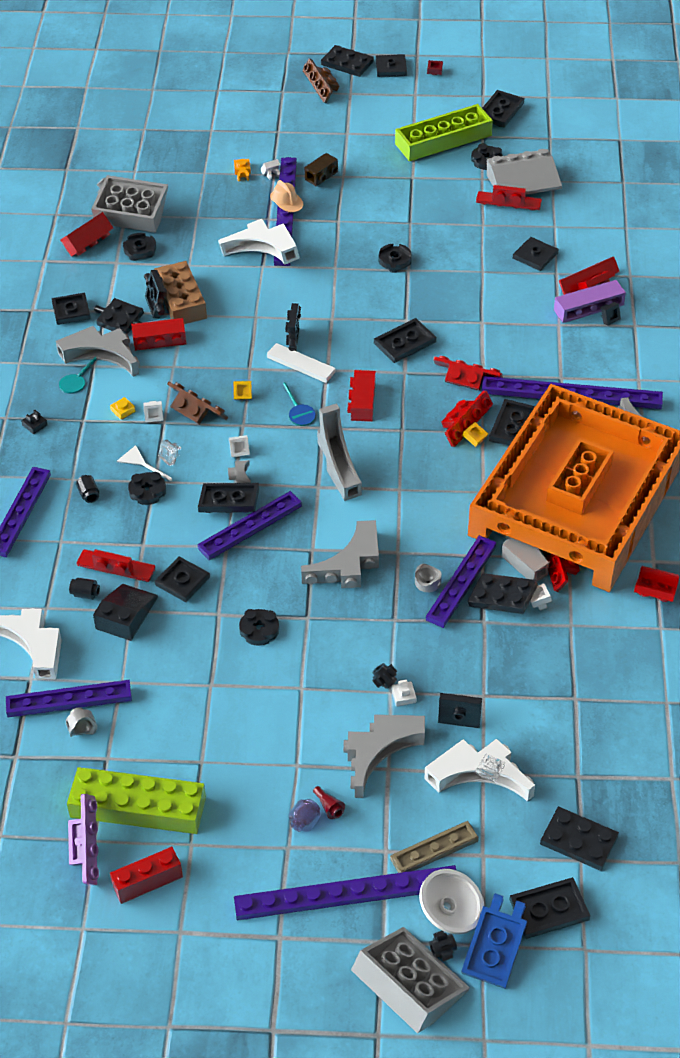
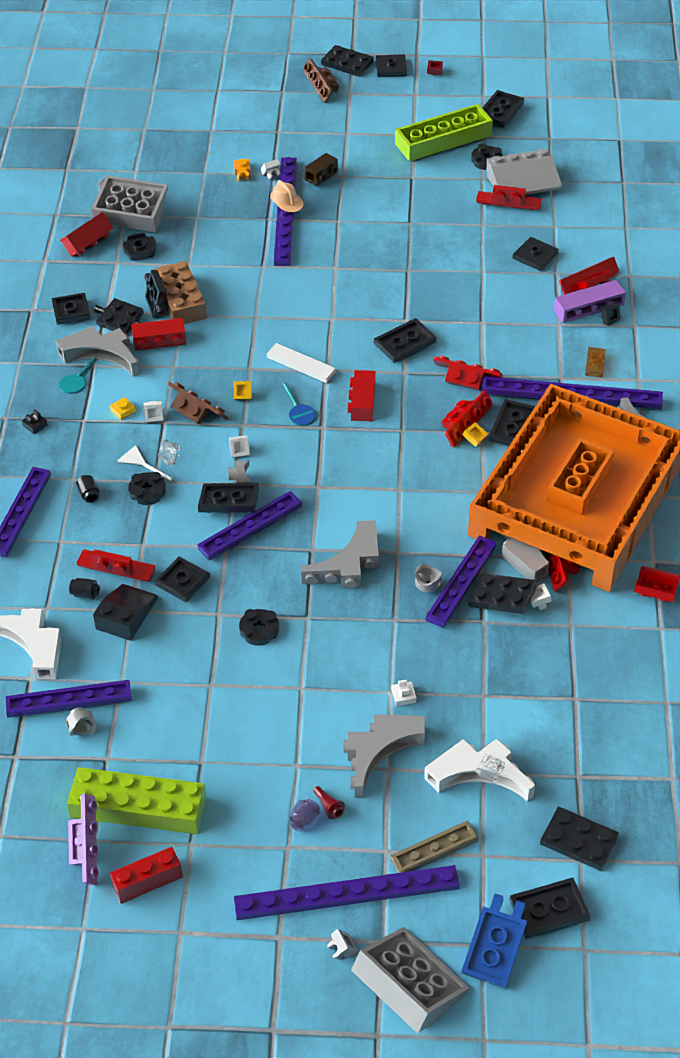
(260, 238): white arch -> none
(292, 327): black plate -> none
(337, 456): light grey arch -> none
(344, 943): none -> light grey tile
(384, 675): black gear -> none
(394, 257): black plate -> none
(443, 945): black gear -> none
(456, 893): white dish -> none
(460, 710): black plate -> none
(595, 362): none -> clear orange plate

